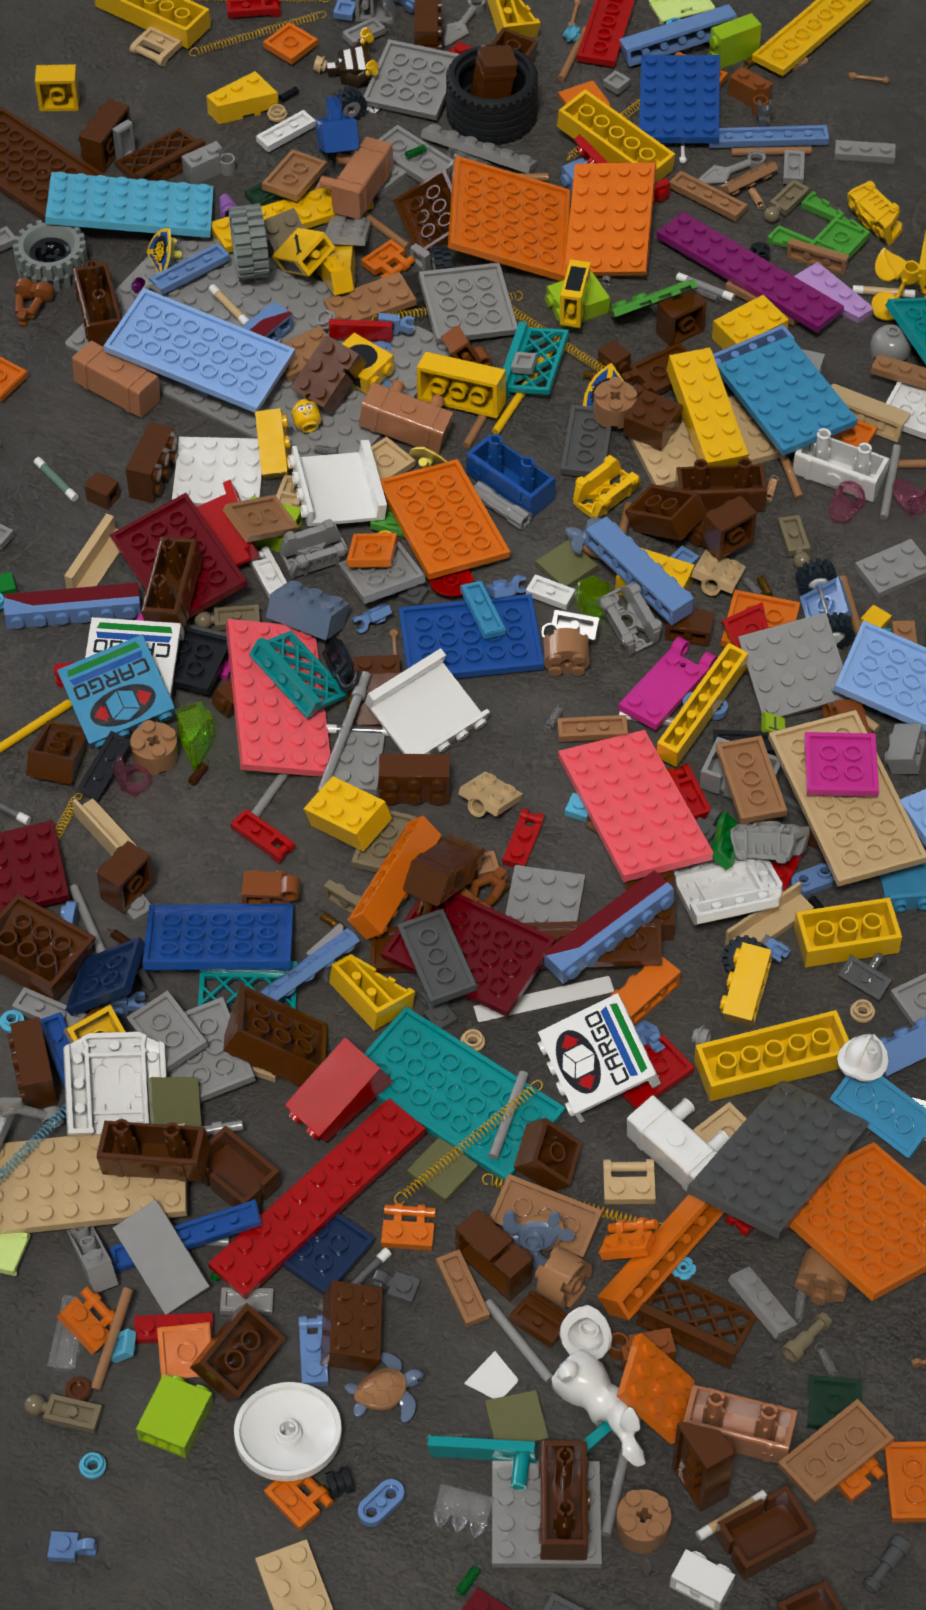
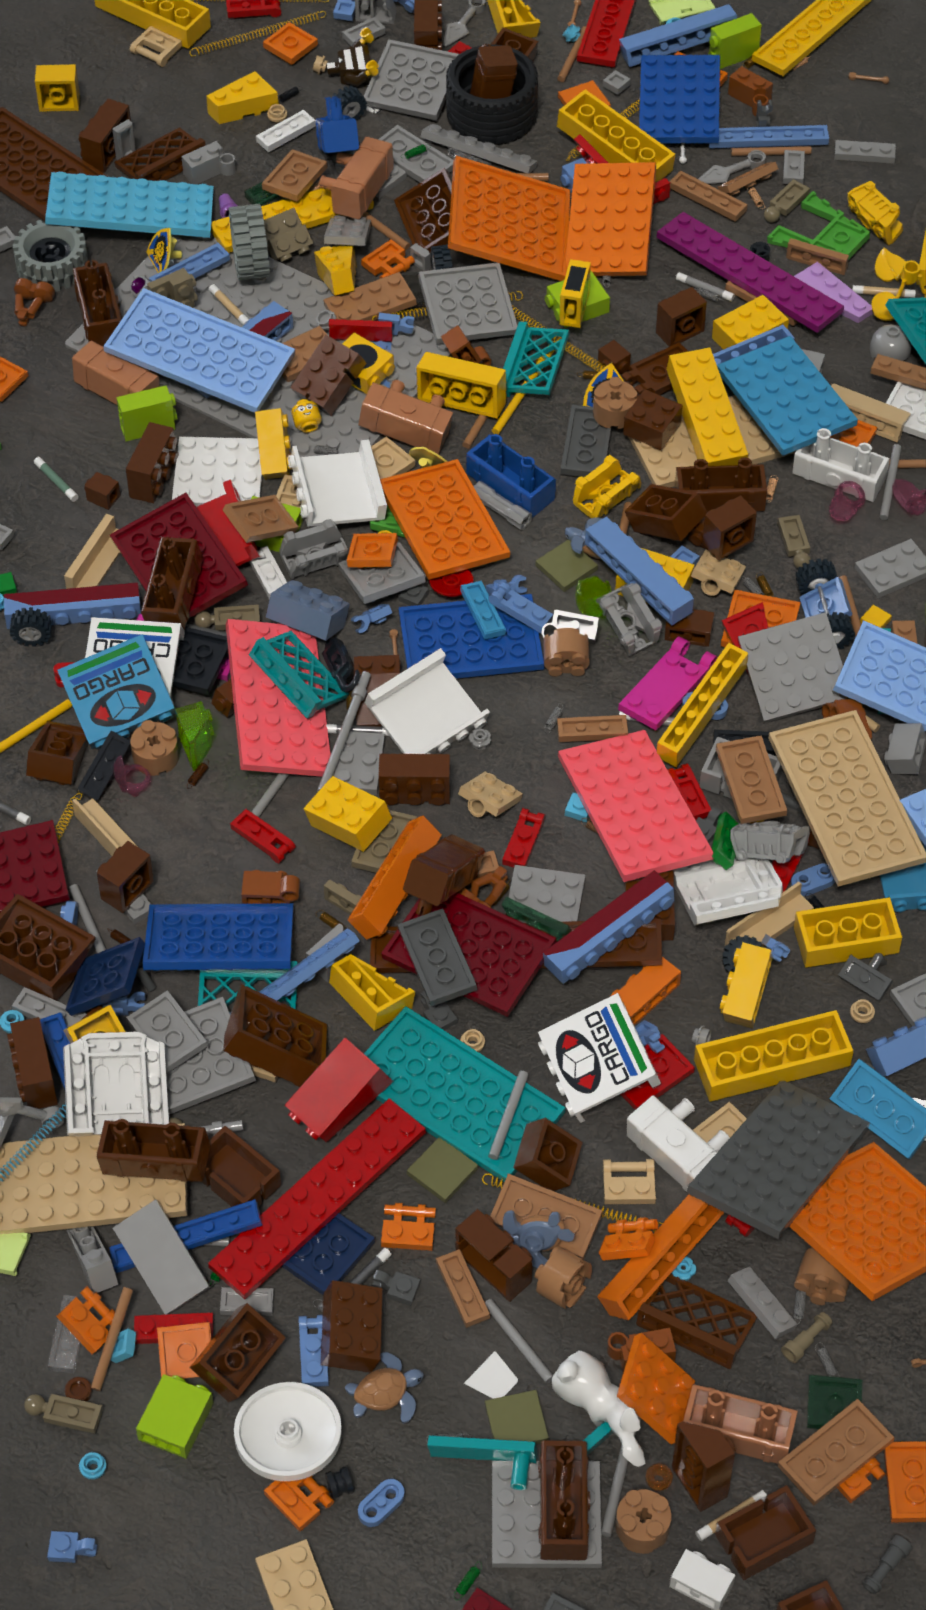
(30, 627): none -> black wheel
(144, 407): none -> lime brick
(174, 1100): olive tile -> none
(176, 286): none -> dark tan plate
(303, 251): yellow brick -> none
(463, 1506): clear plate -> none
(466, 1142): yellow piece -> none
(480, 743): none -> light grey plate
(520, 607): none -> medium blue plate
(524, 363): light grey plate -> none
(535, 918): none -> clear green plate
(539, 1318): reddish brown plate -> none
(551, 592): white plate -> none
(551, 997): white sticker -> none
(586, 1331): white helmet -> none
(640, 300): bright green wing -> none
(662, 1470): none -> clear orange plate
(771, 722): lime tile -> none
(790, 475): medium nougat bar -> none
(841, 764): dark pink plate -> none
(863, 1058): white helmet -> none

